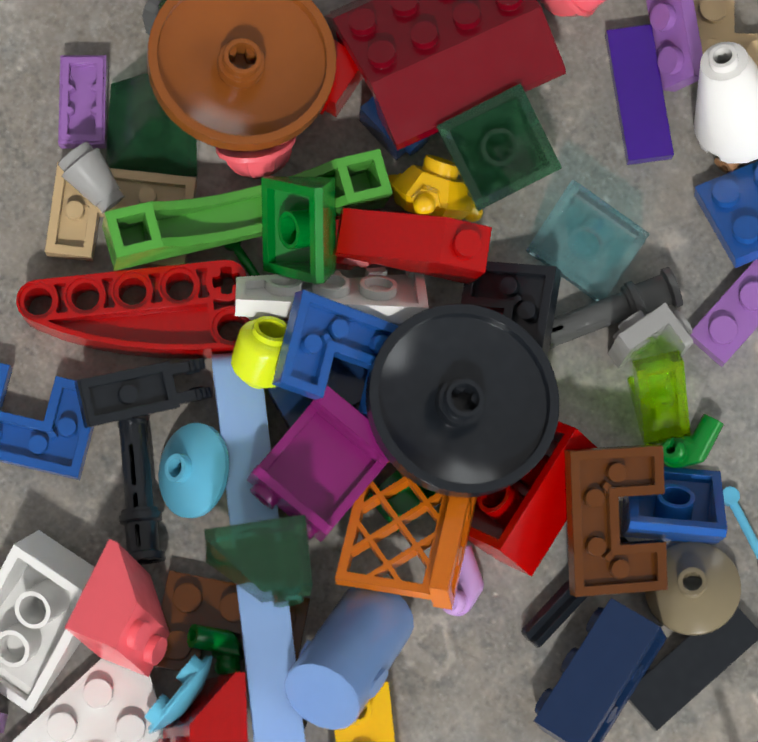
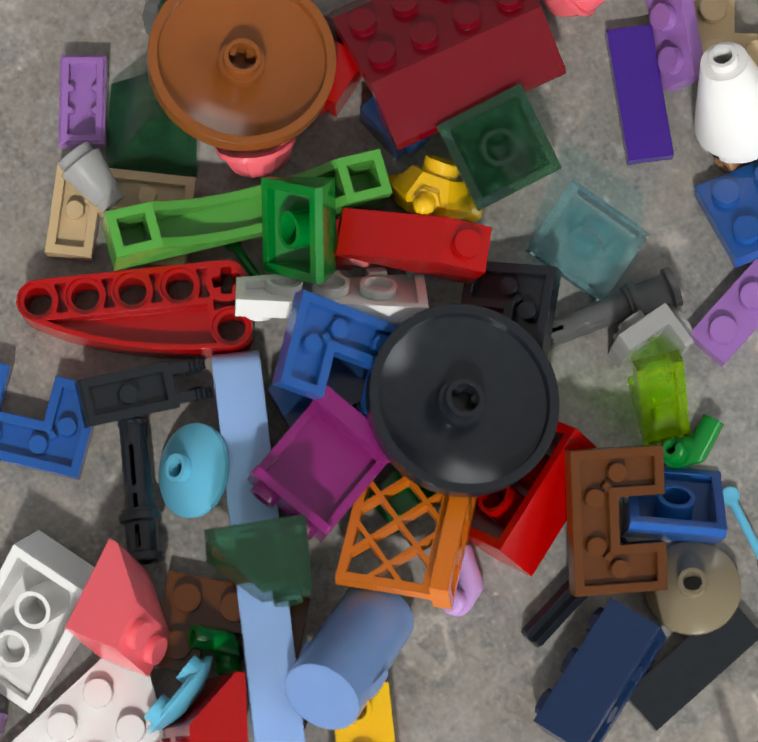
(258, 351): neon yellow head -> none

